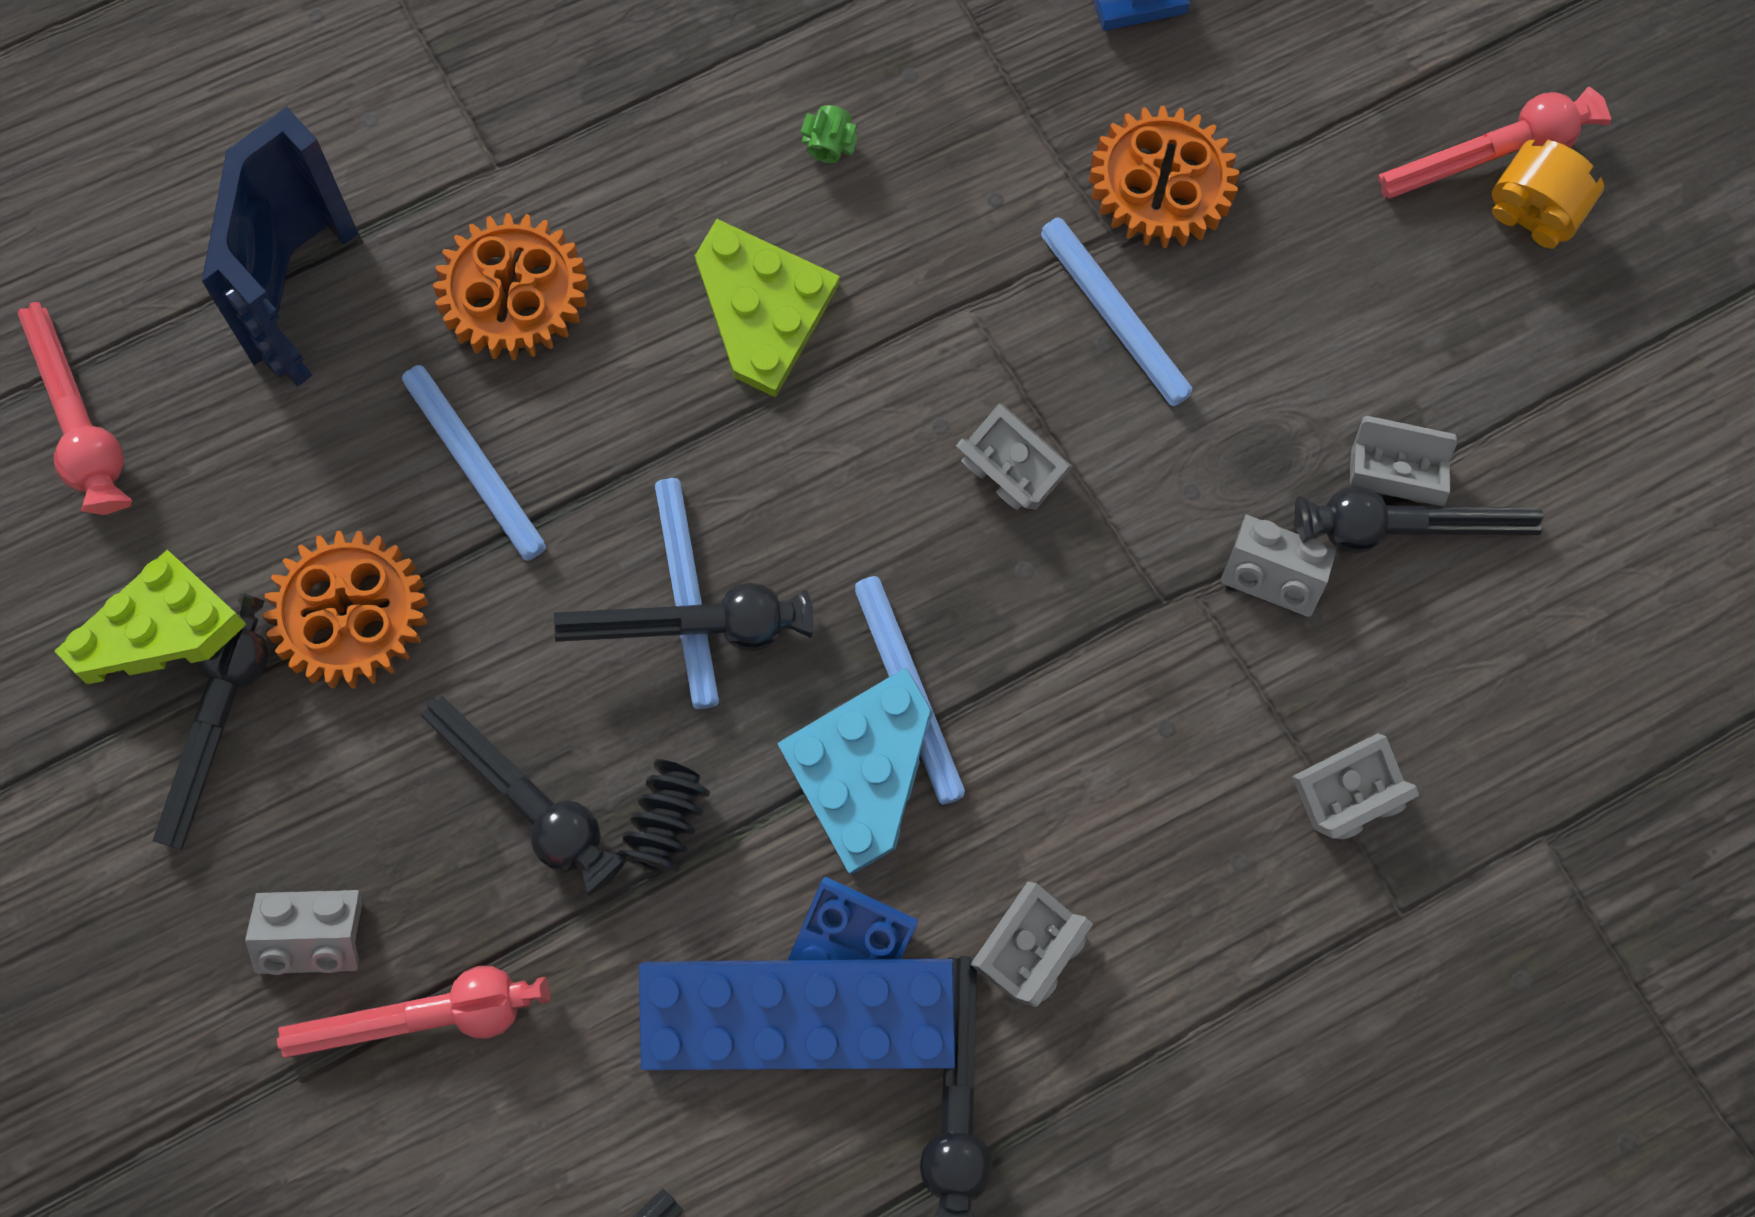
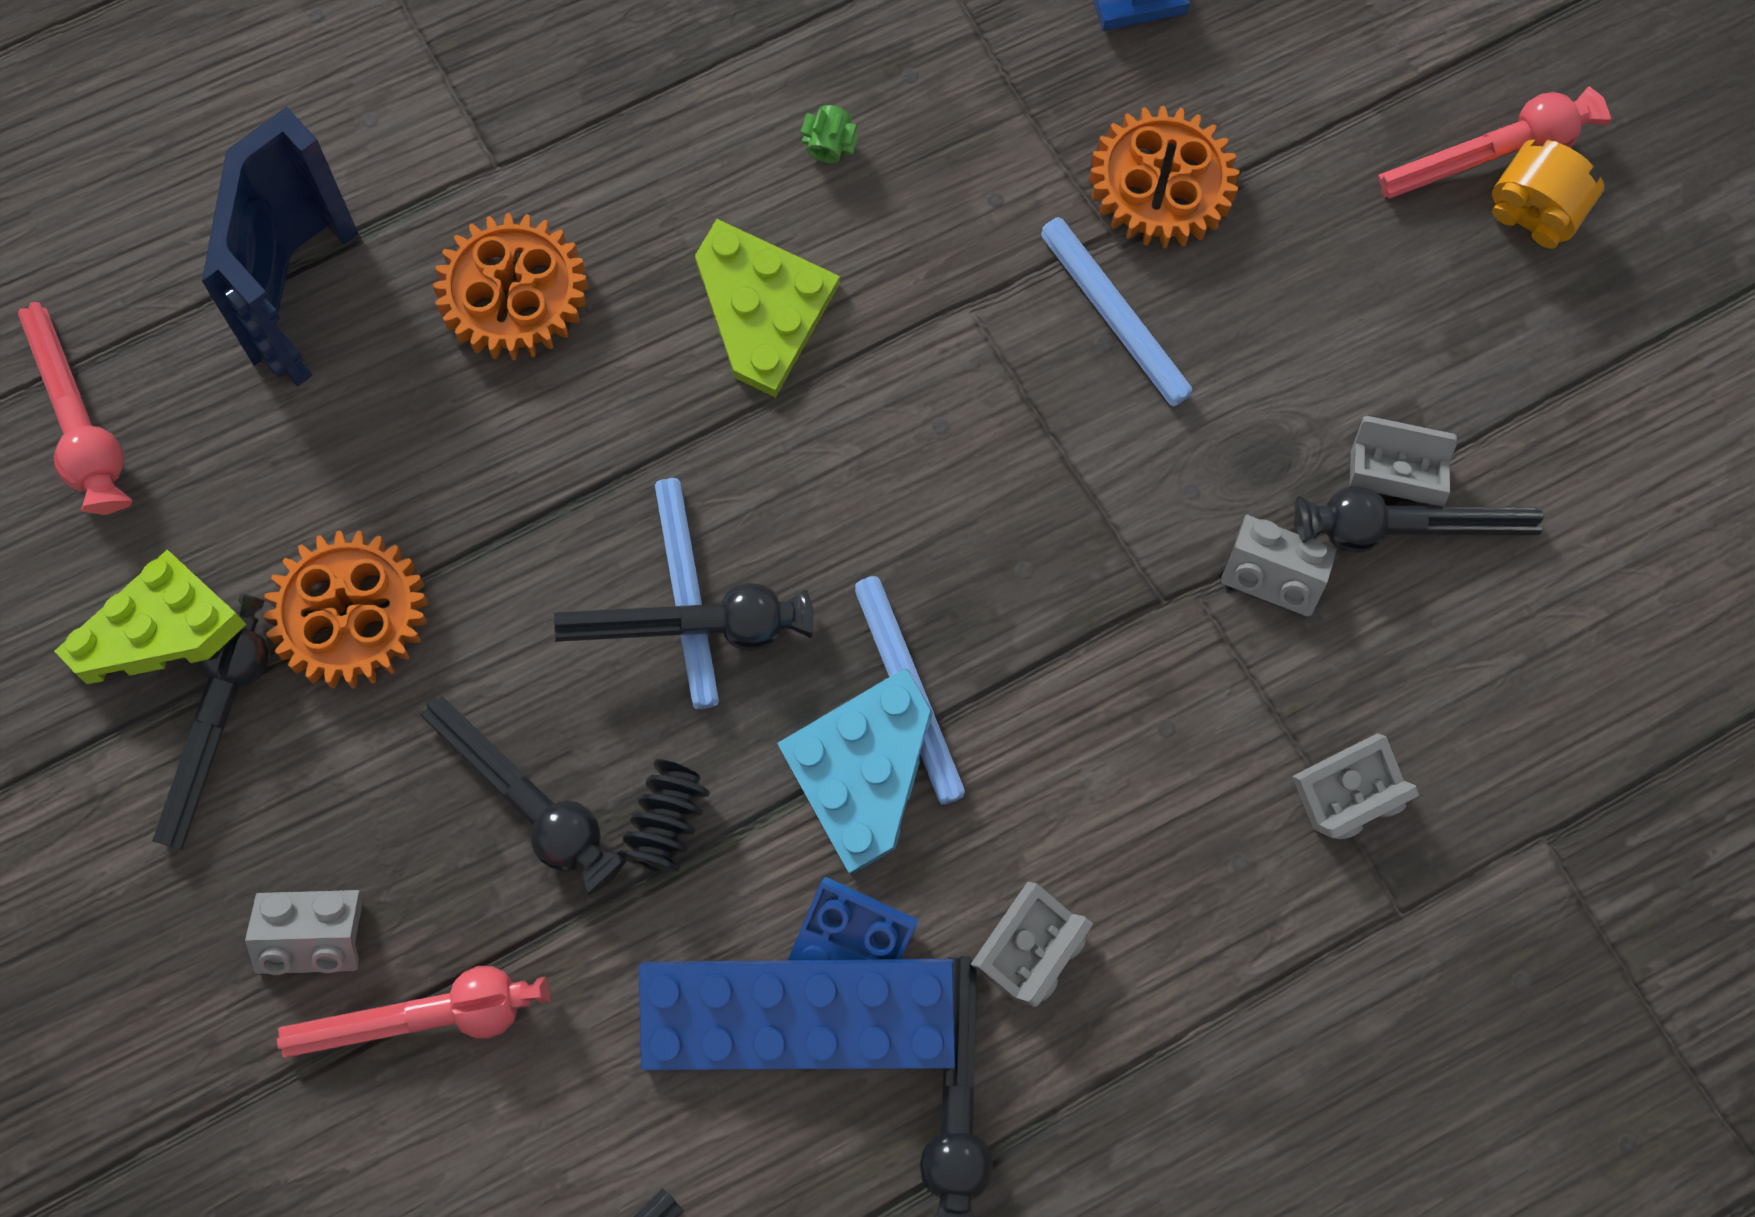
(474, 463): light blue axle -> none
(1014, 459): light grey bracket -> none

